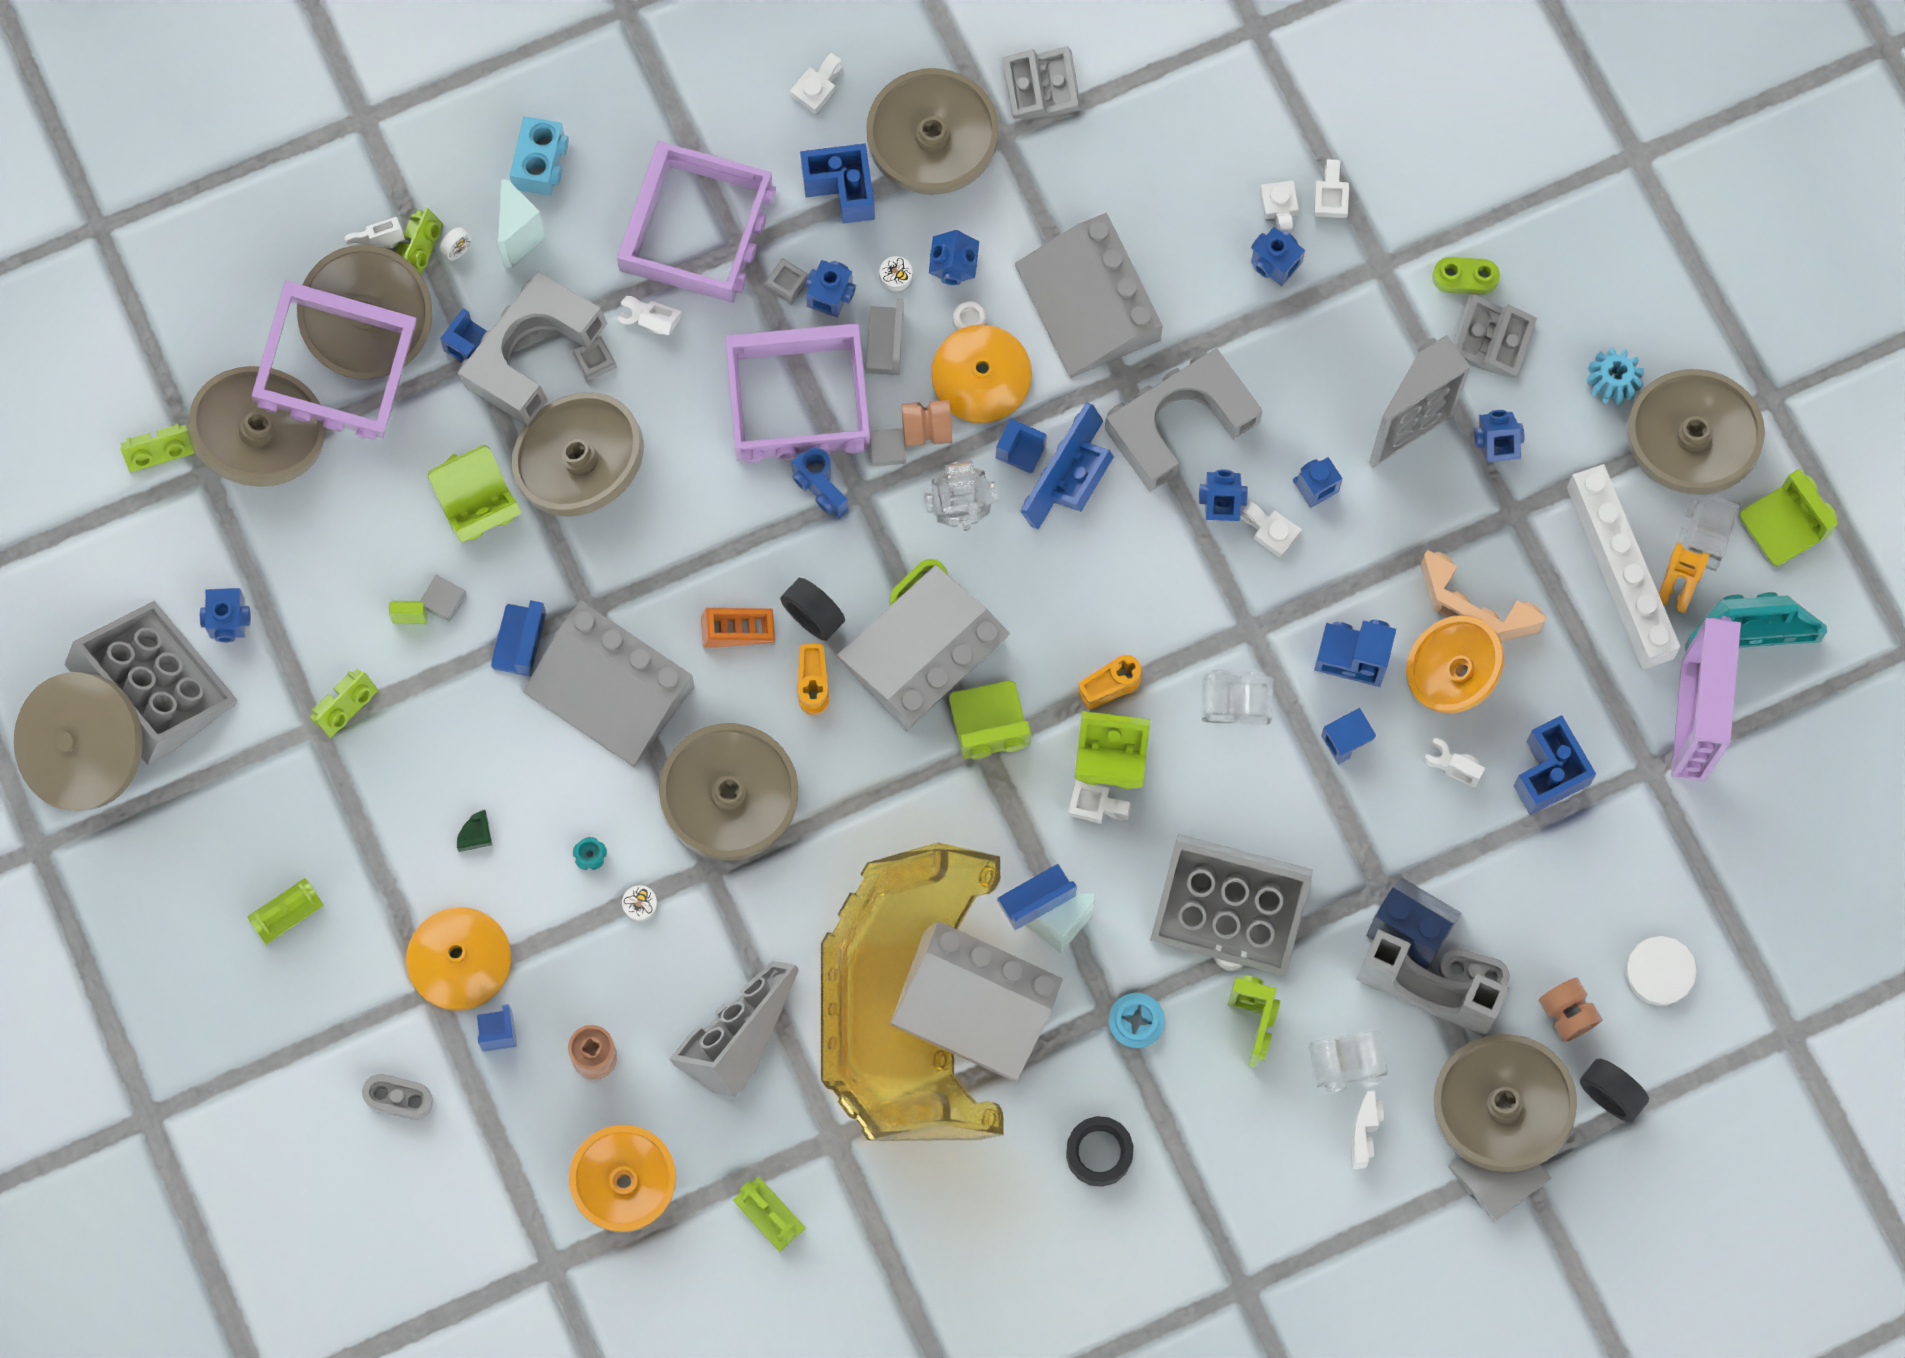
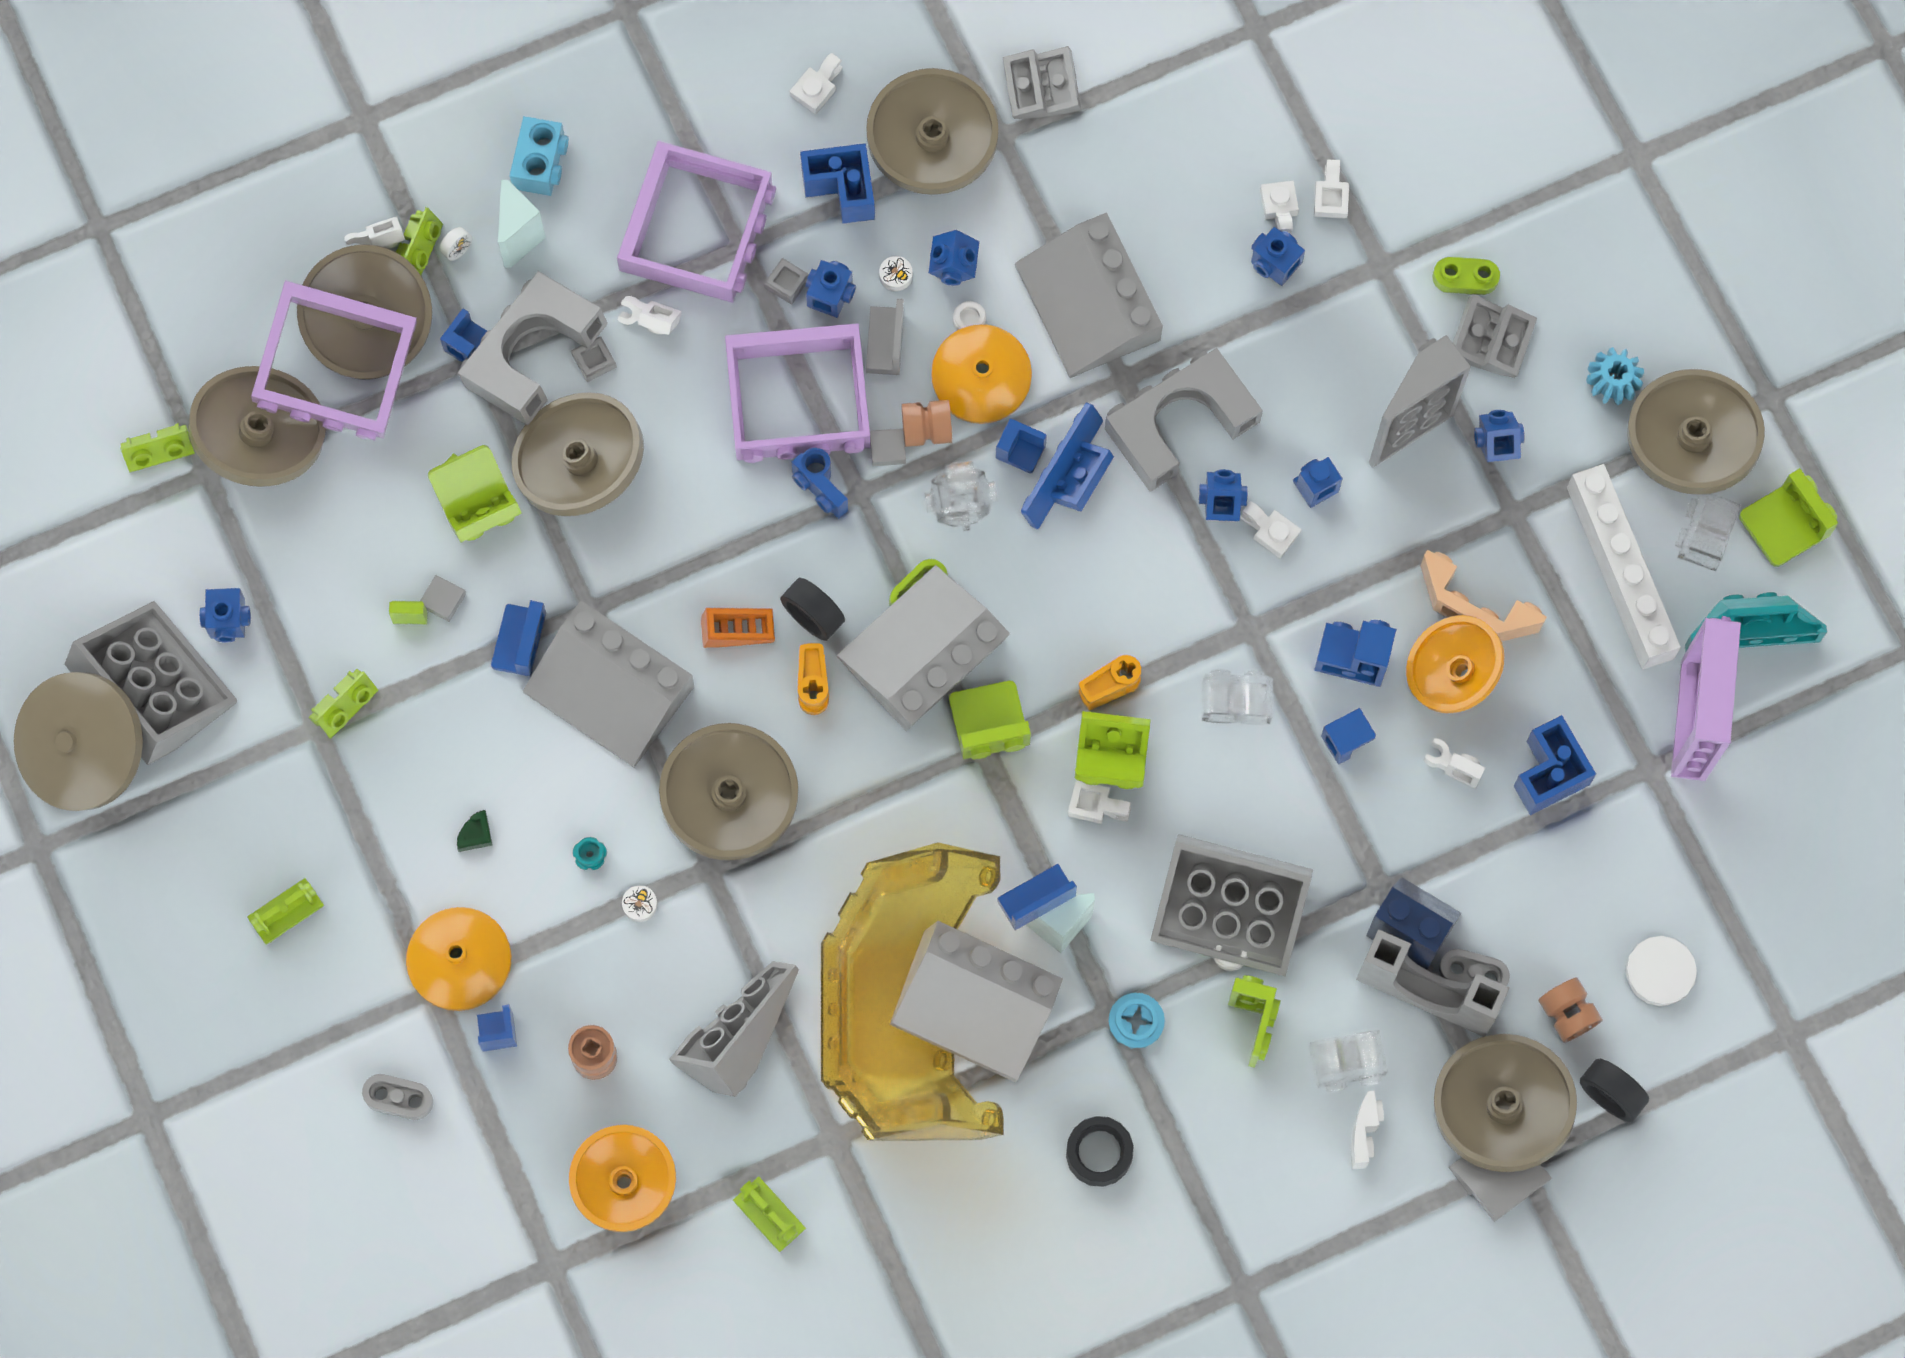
(1687, 565): light orange piece -> none

